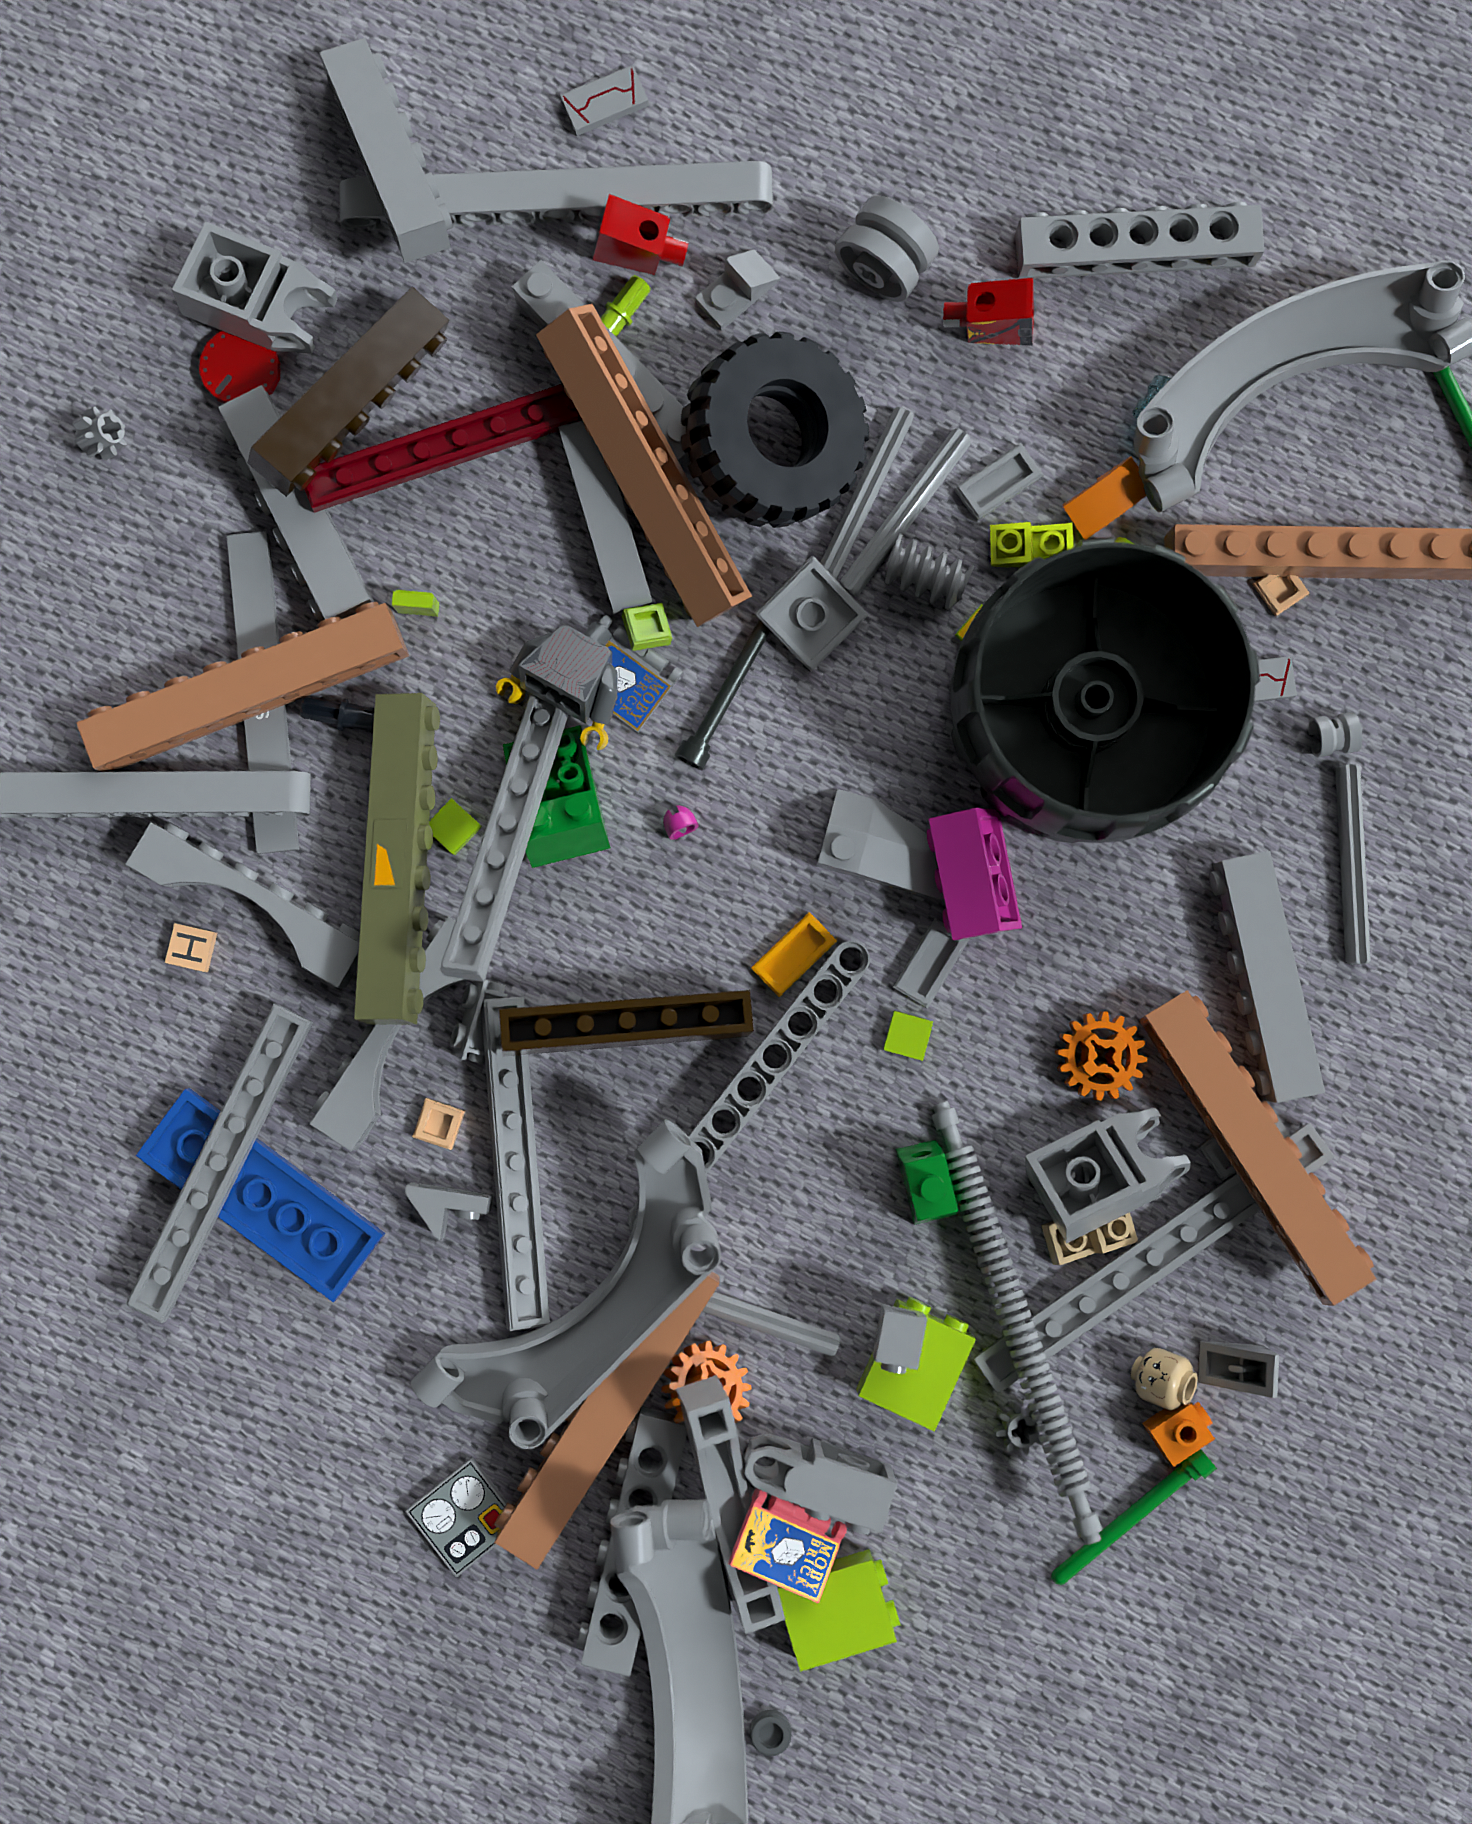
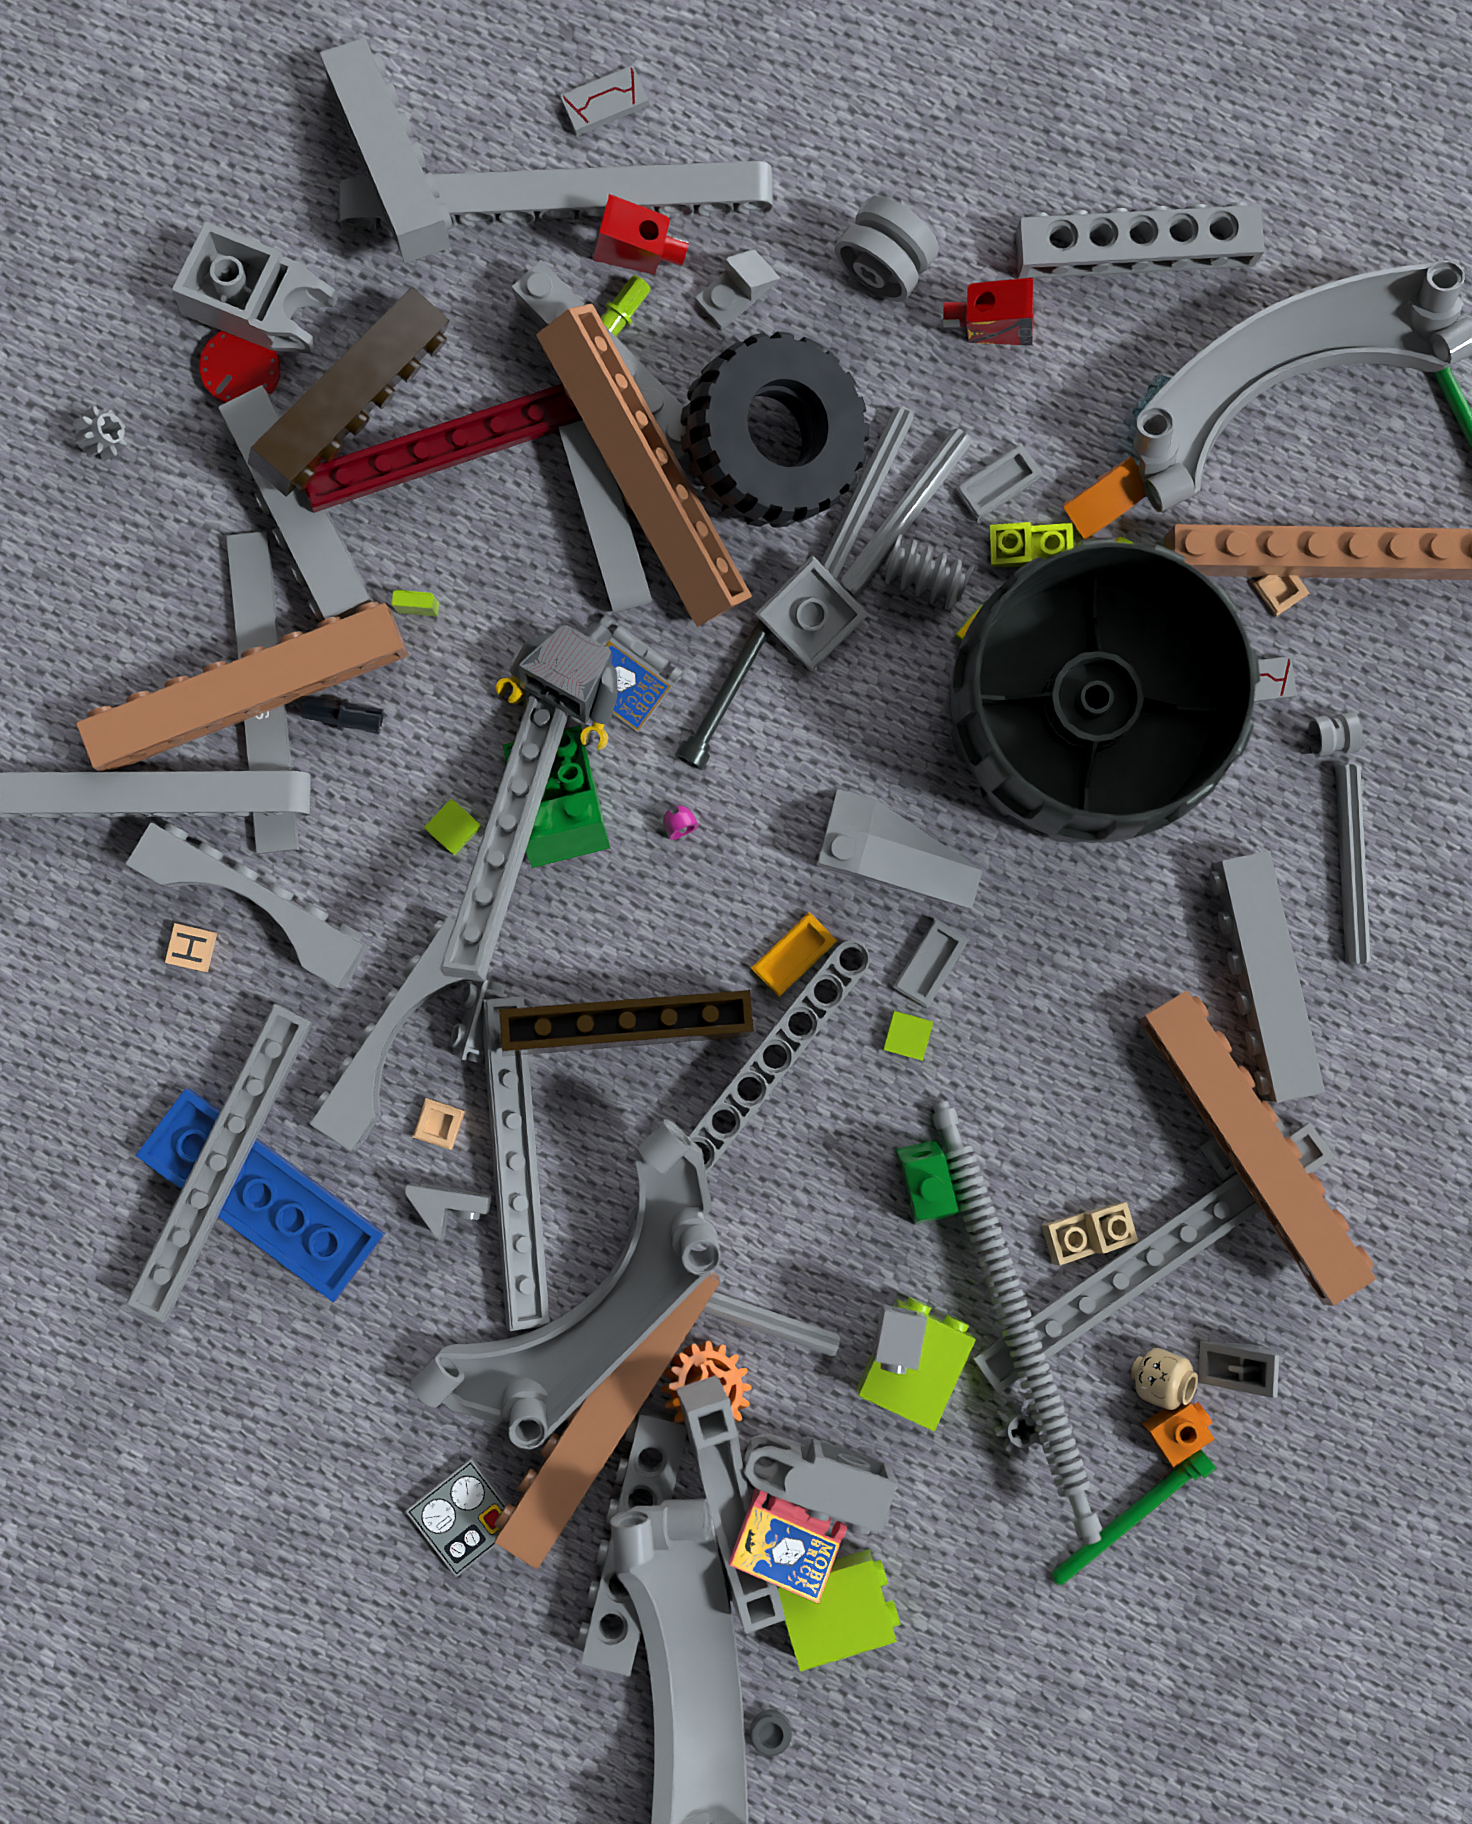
(396, 860): olive brick -> none
(647, 626): lime tile -> none
(973, 873): dark pink slope -> none
(1088, 1068): orange gear -> none
(1113, 1164): light grey brick -> none

